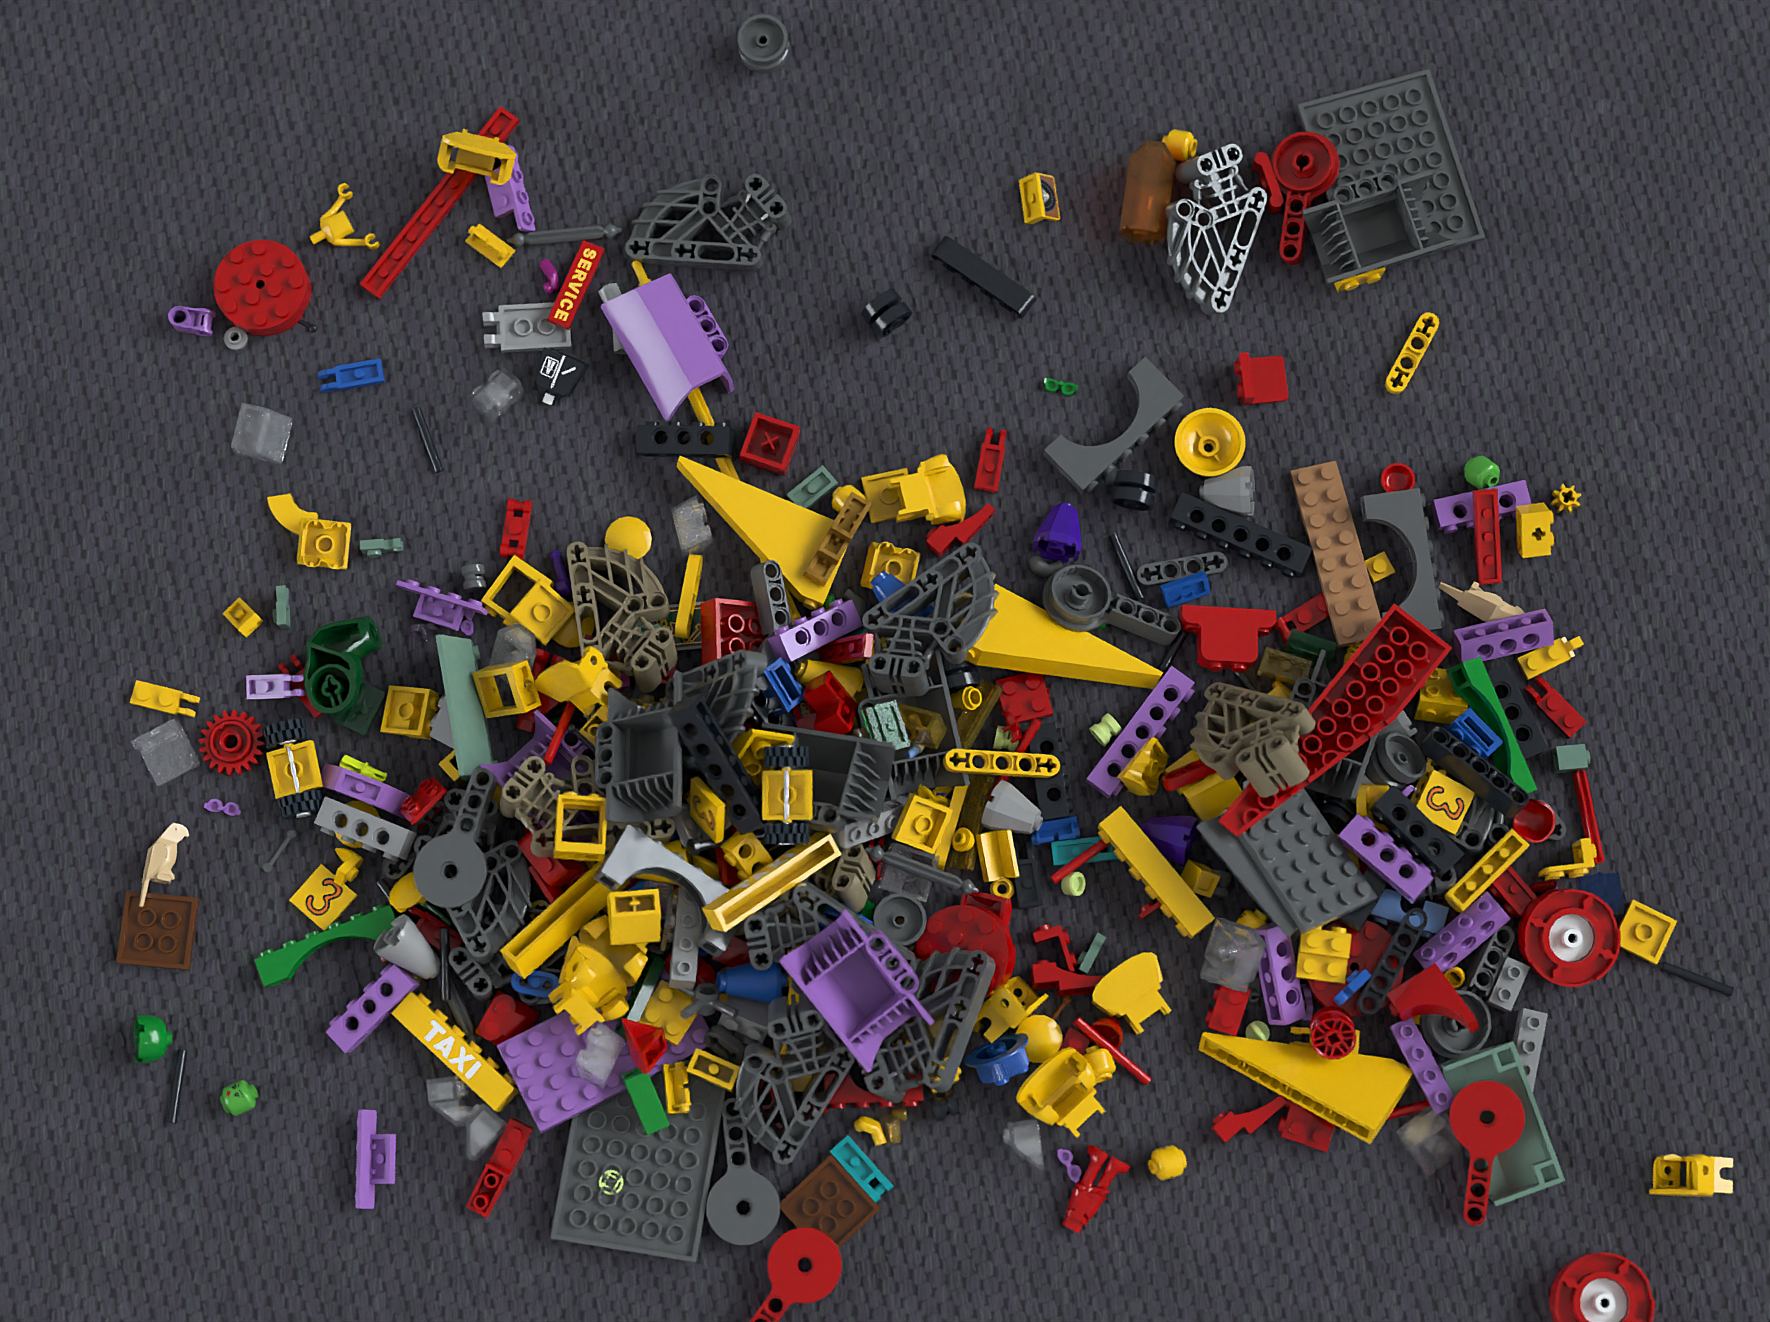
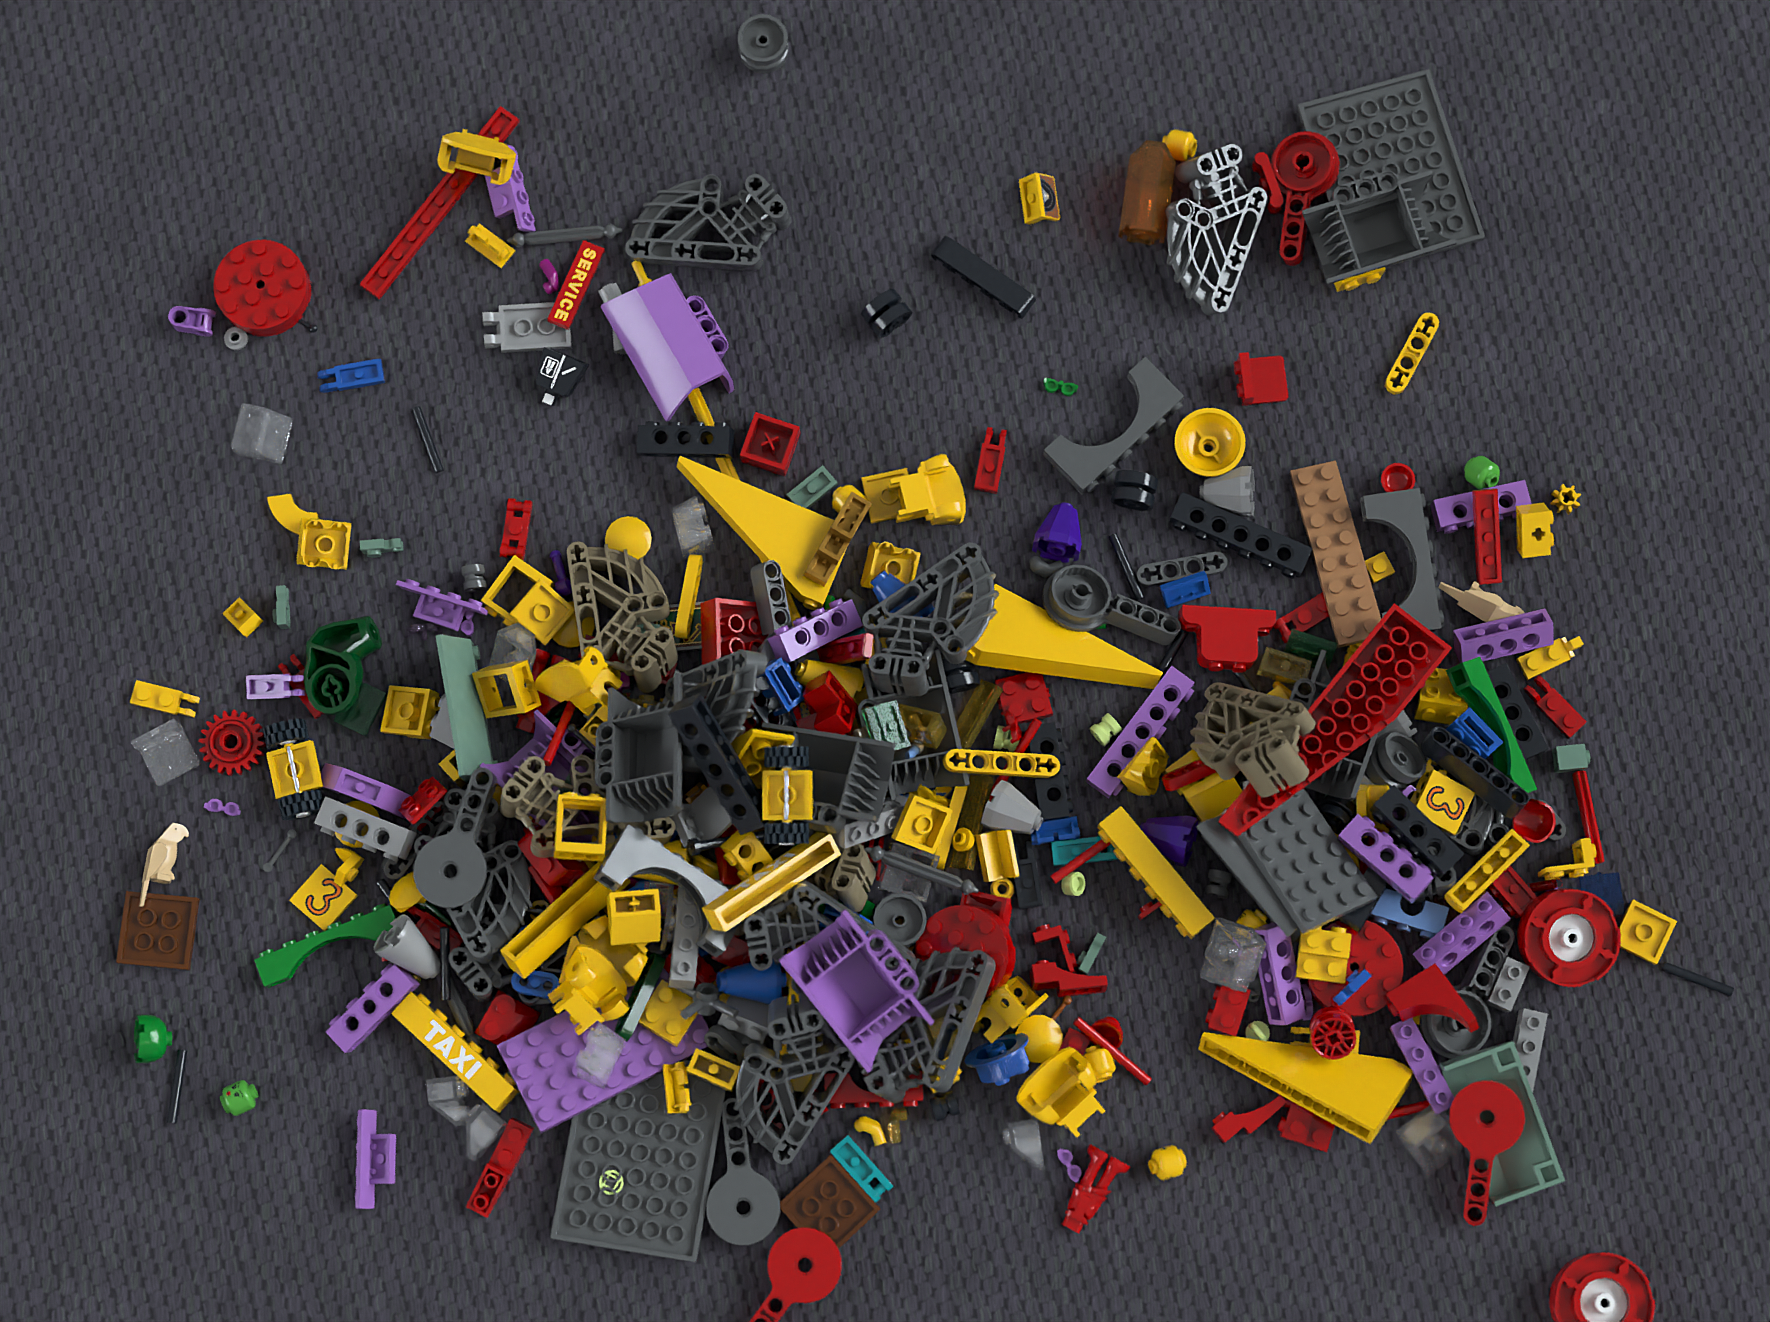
(337, 226): yellow piece -> none
(364, 769): neon yellow axle -> none
(497, 394): clear slope -> none
(645, 1044): red slope -> none
(645, 1100): green piece -> none
(707, 810): yellow tile -> none
(943, 538): red slope -> none
(966, 698): yellow cone -> none
(1132, 991): yellow piece -> none
(1200, 878): yellow brick -> none
(1399, 953): black beam -> none
(1453, 979): yellow hinge -> none
(1701, 1175): yellow piece -> none

